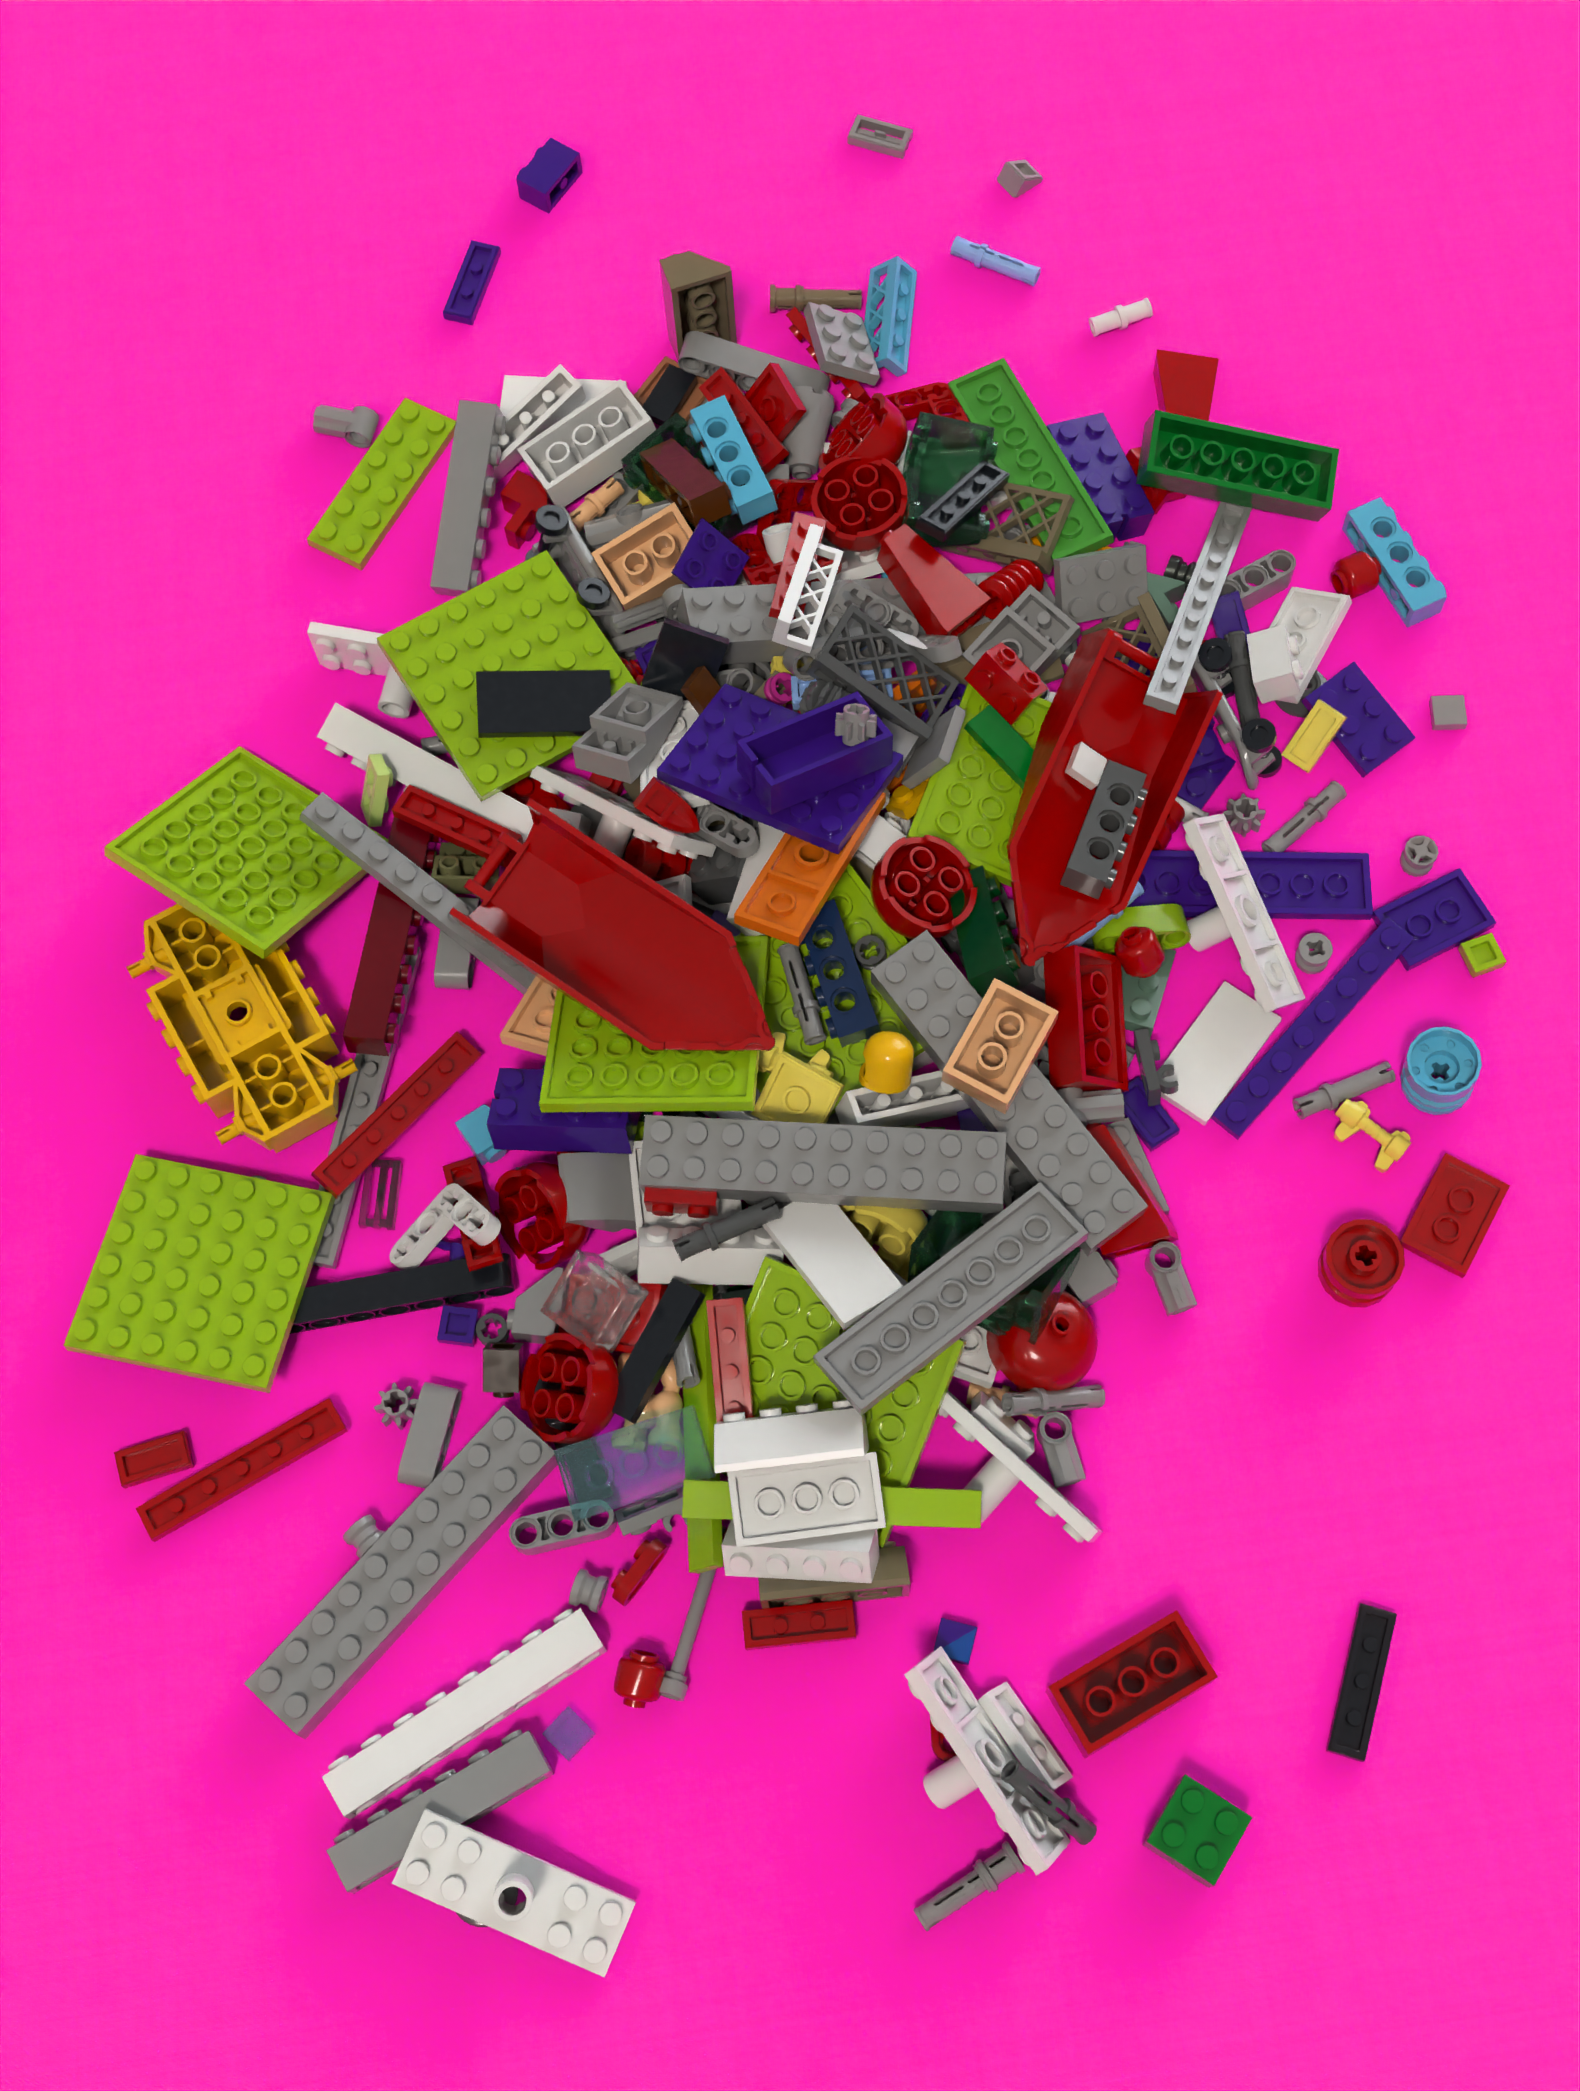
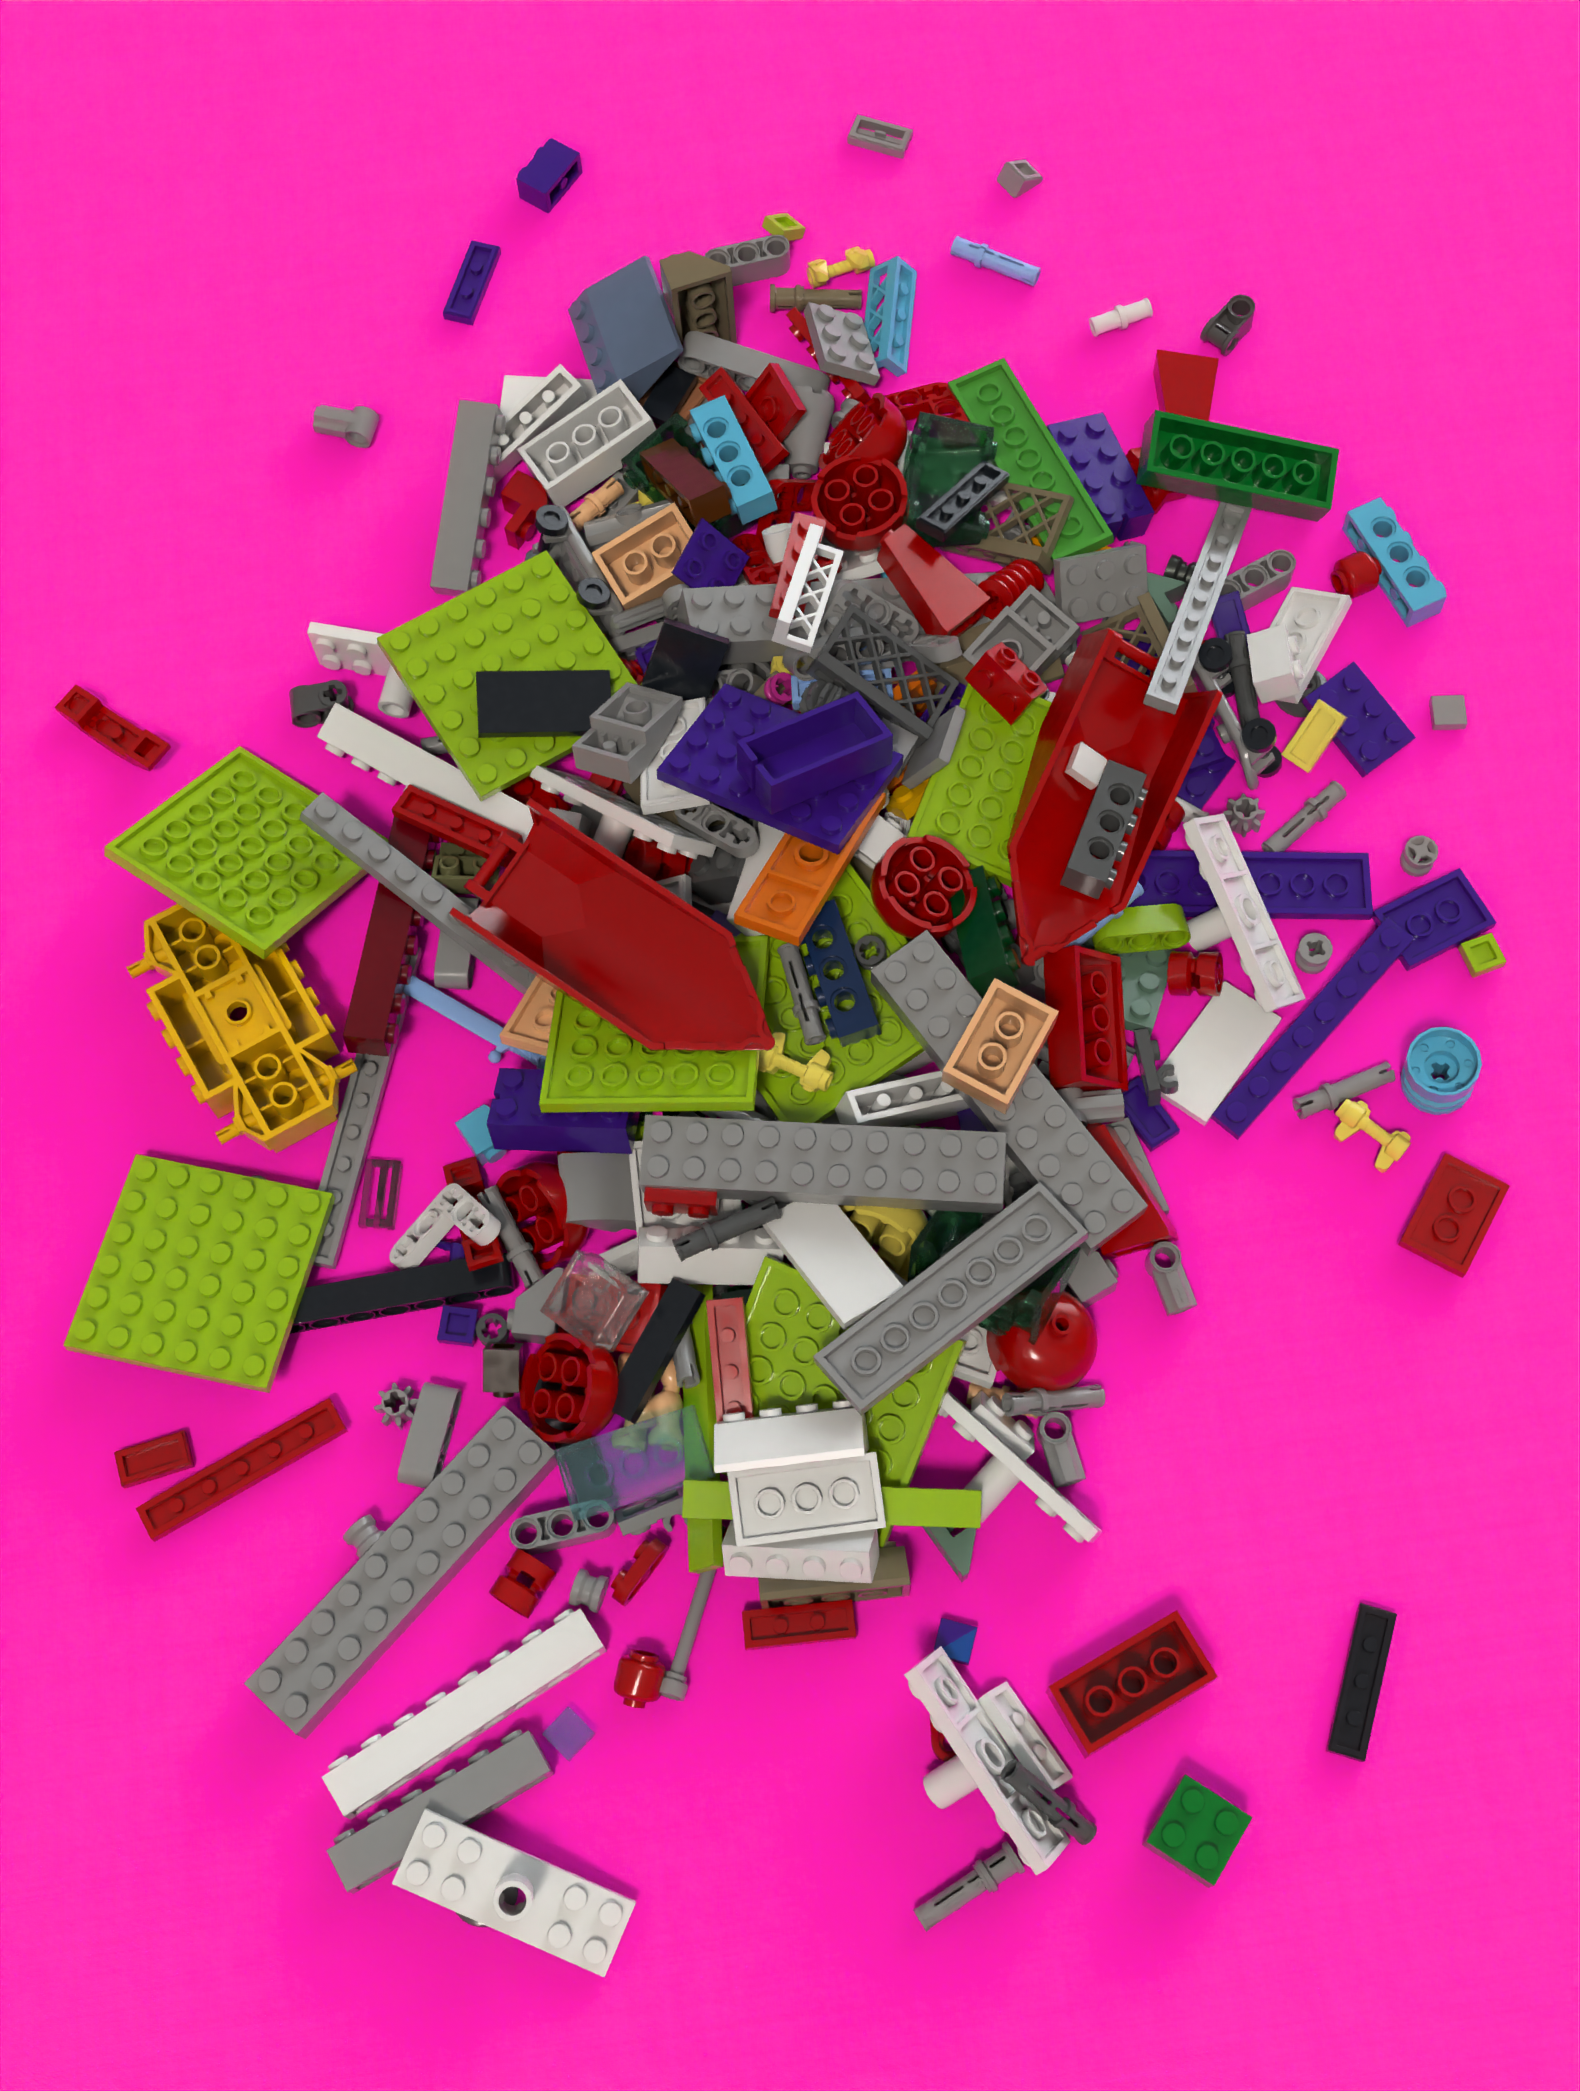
(111, 730): none -> red slope
(313, 703): none -> dark grey piece
(374, 795): yellowish green plate -> none
(382, 484): lime plate -> none
(396, 1115): red plate -> none
(468, 1019): none -> light blue sword
(516, 1595): none -> red wheel
(518, 1250): none -> light grey pin
(626, 329): none -> sand blue slope
(666, 807): red plate -> none
(700, 688): reddish brown tile -> none
(754, 258): none -> beam
(784, 225): none -> lime plate
(797, 1093): light yellow tile -> none
(855, 724): light grey gear -> none
(856, 259): none -> light yellow piece
(887, 1063): yellow helmet -> none
(908, 639): white sticker -> none
(955, 1549): none -> sand green slope
(1002, 743): green tile -> none
(1139, 952): red head -> none
(1194, 973): none -> red wheel
(1227, 327): none -> dark grey piece
(1361, 1263): red wheel -> none

